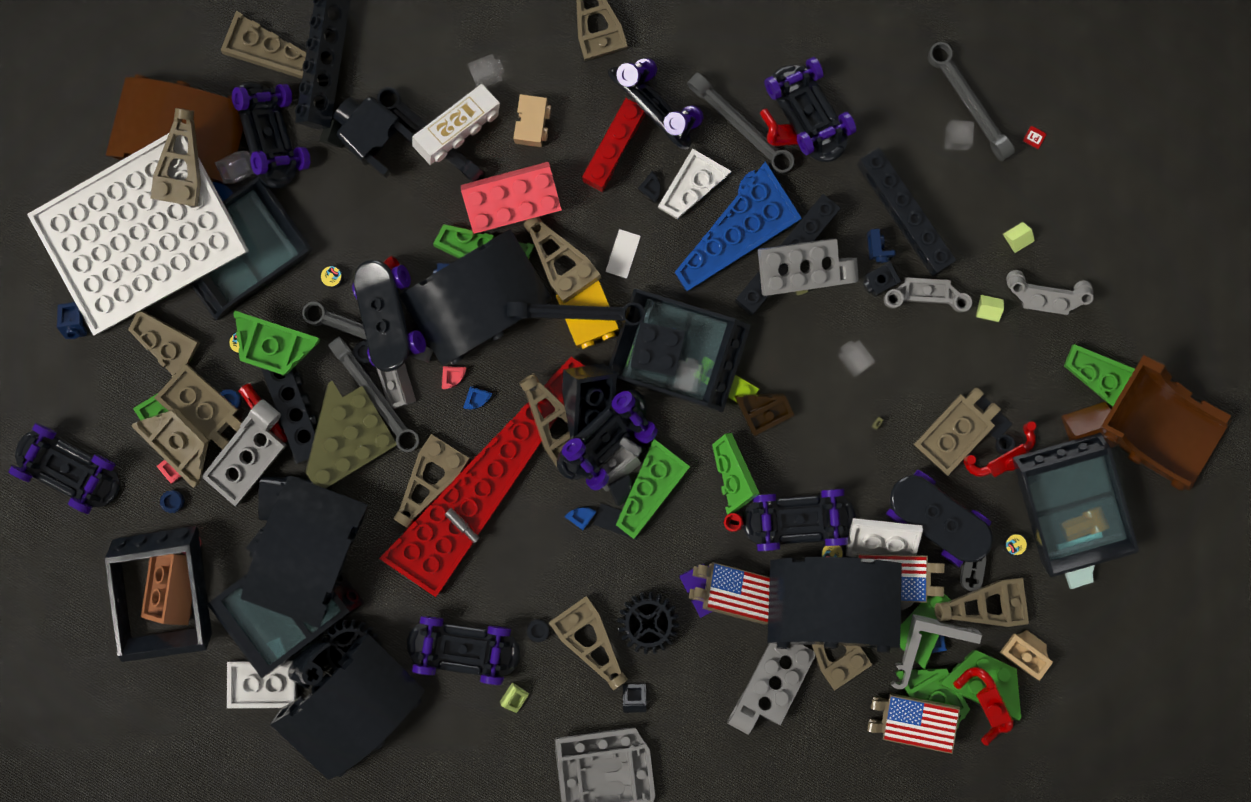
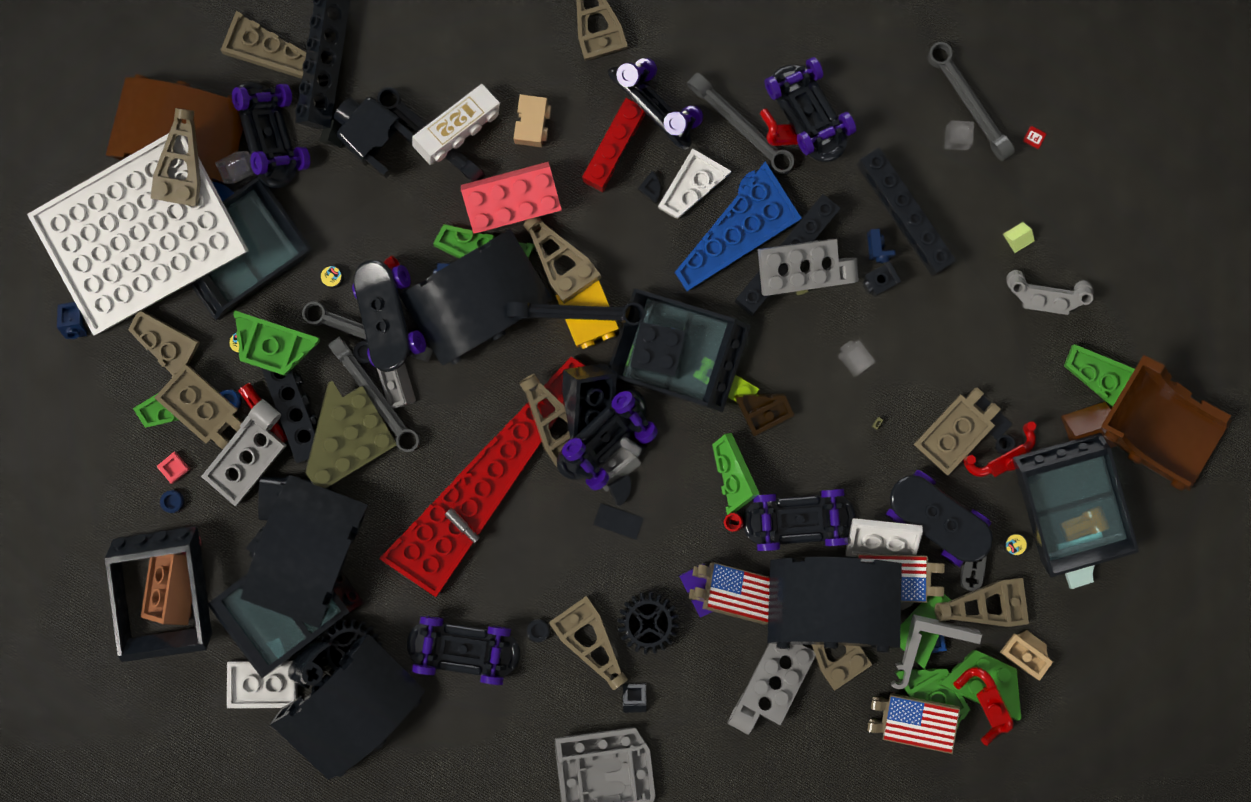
(82, 477): black piece -> none
(176, 442): dark tan wing -> none
(444, 456): dark tan plate -> none
(452, 376): coral tile -> none
(476, 398): blue tile -> none
(486, 71): clear brick -> none
(514, 698): yellowish green slope -> none
(580, 516): blue tile -> none
(623, 253): white sticker -> none
(653, 484): bright green wing -> none
(689, 376): clear brick -> none
(831, 551): tile -> none
(928, 292): light grey plate -> none
(990, 308): yellowish green slope -> none

